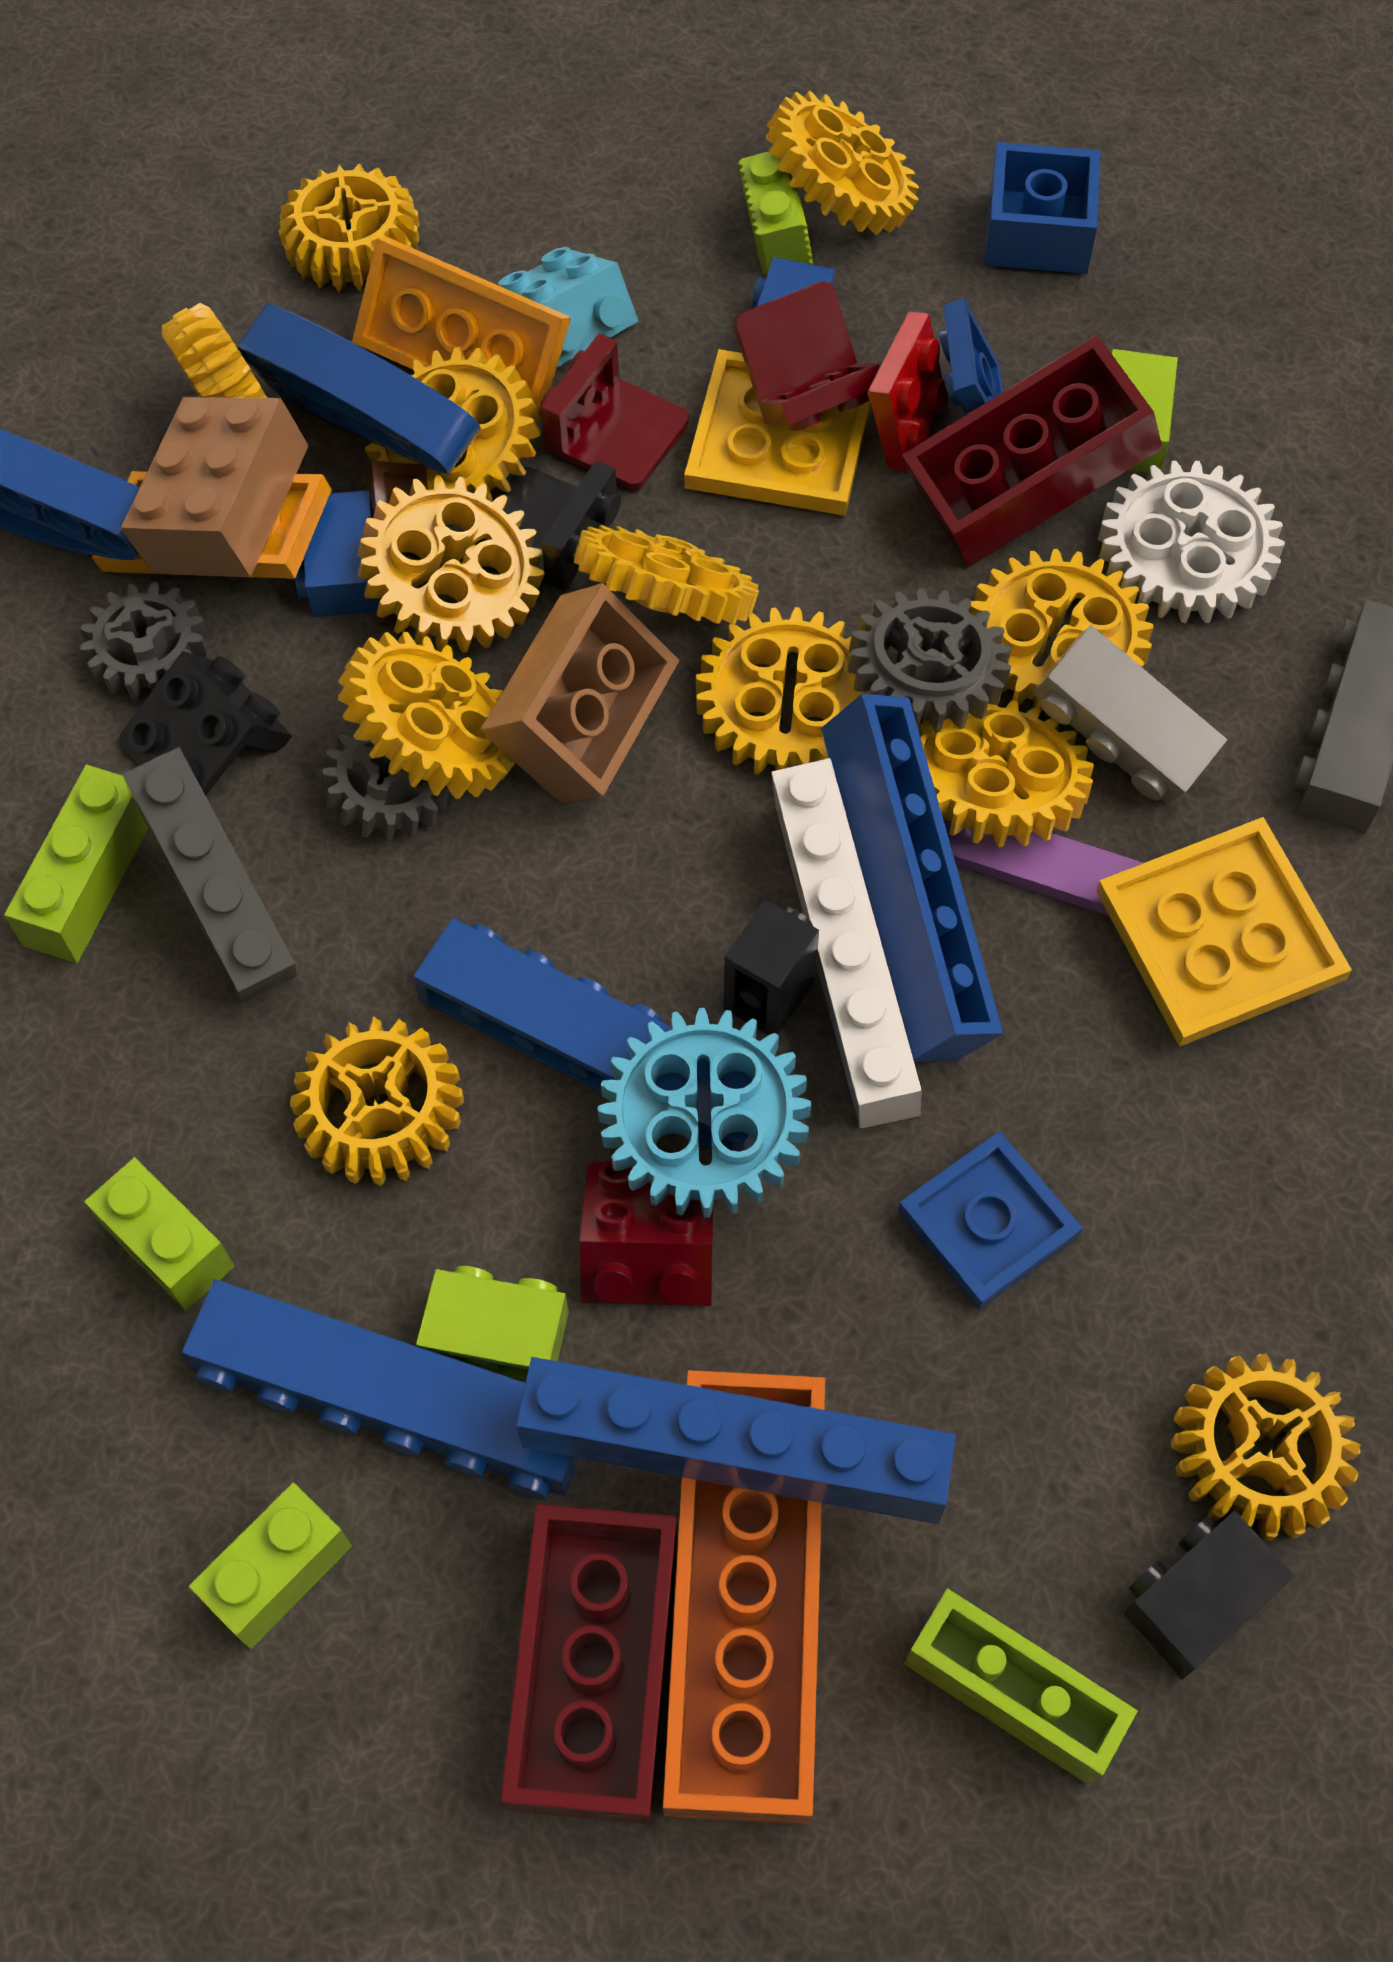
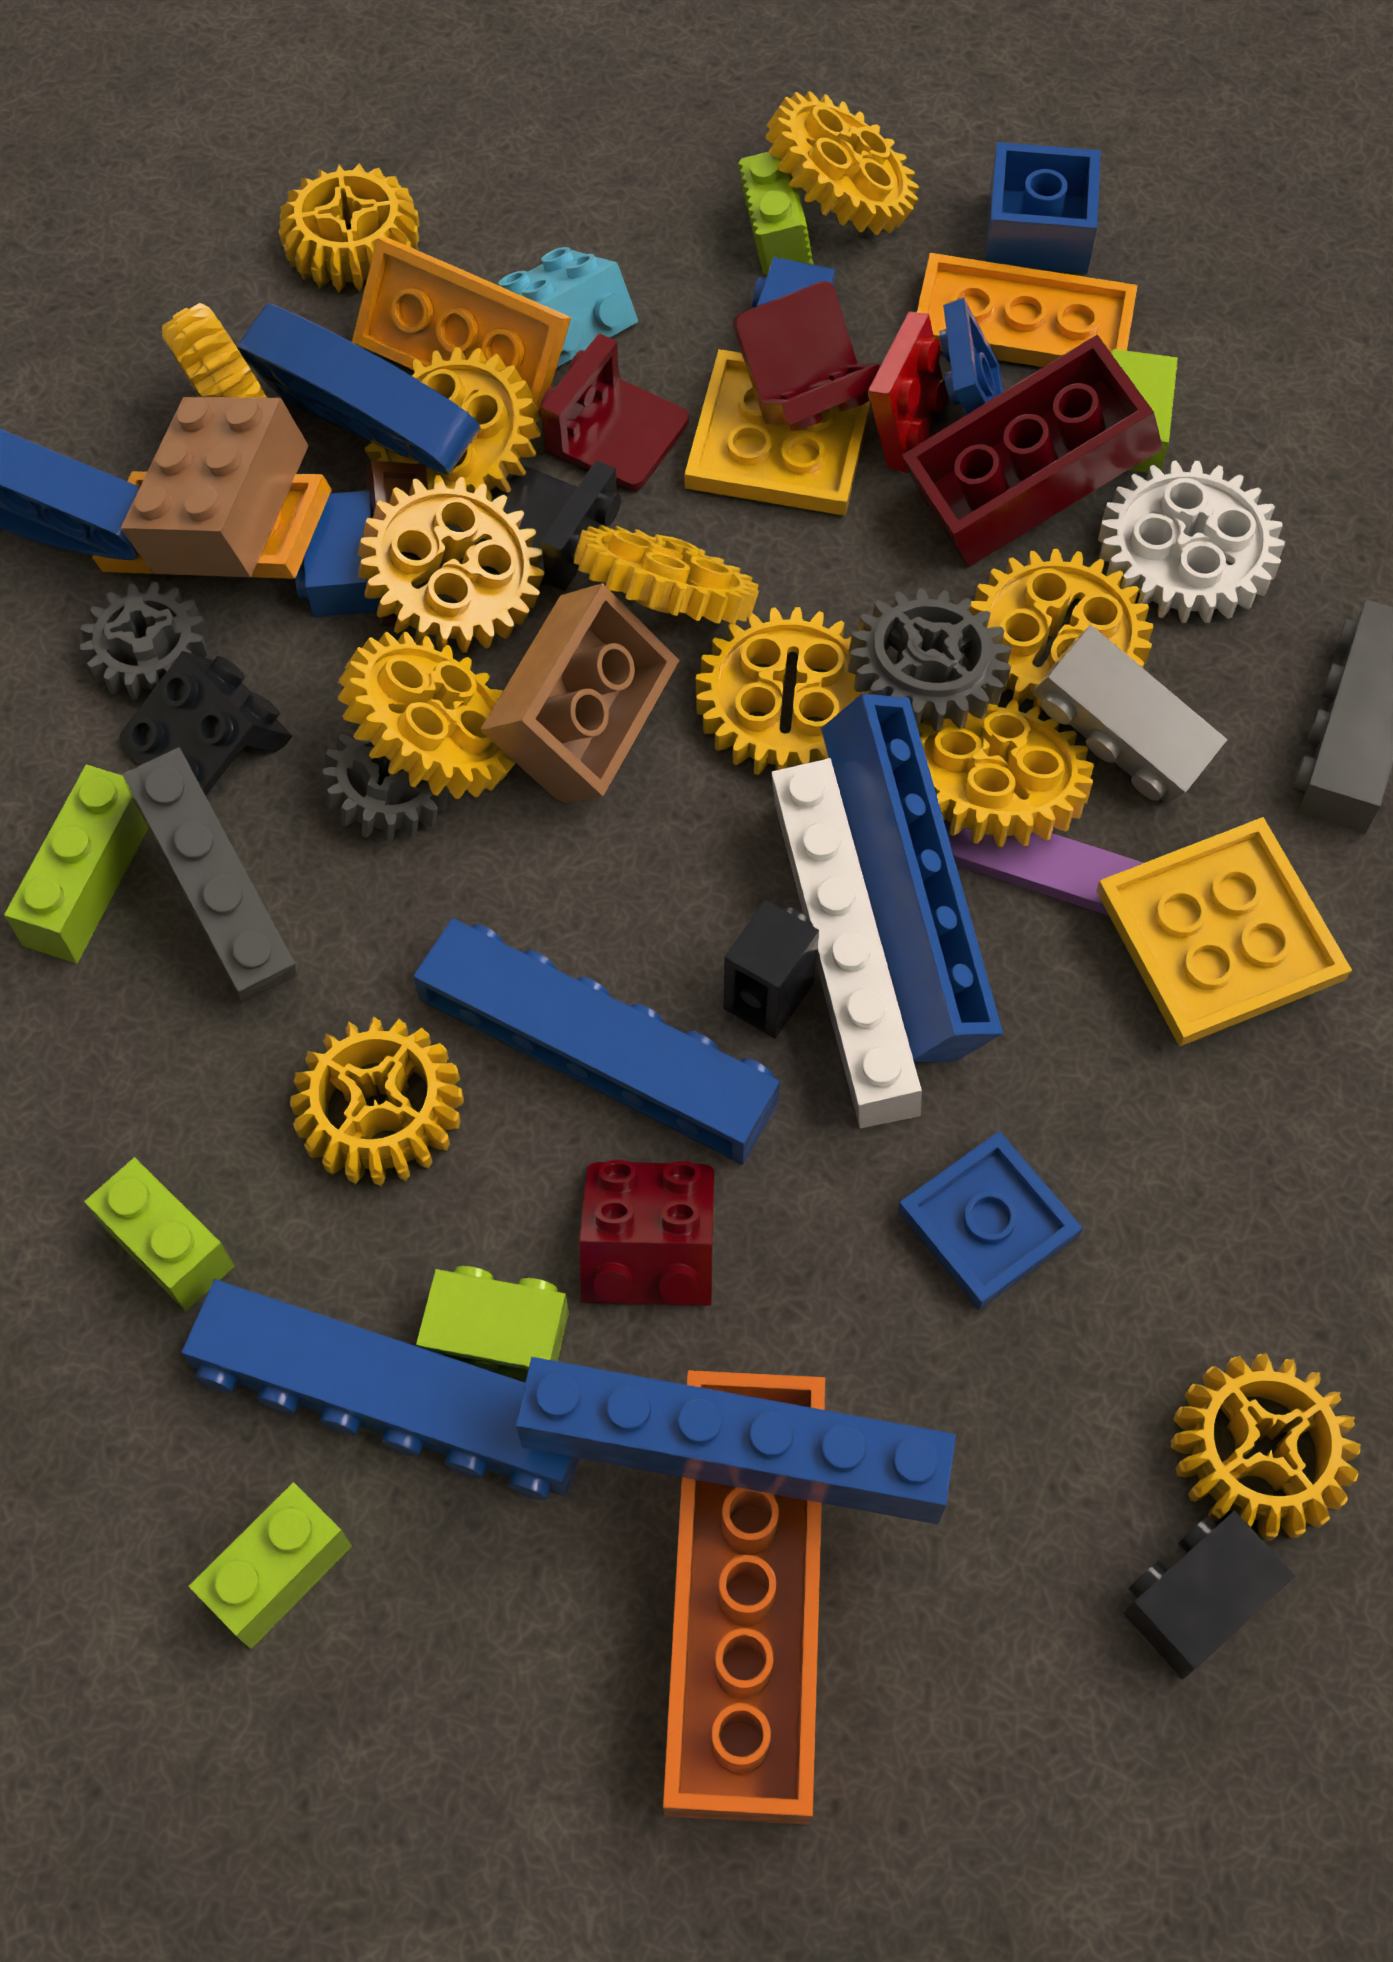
(591, 1665): dark red brick -> none
(645, 1112): medium azure gear -> none
(1020, 1688): lime brick -> none
(1029, 311): none -> light orange plate

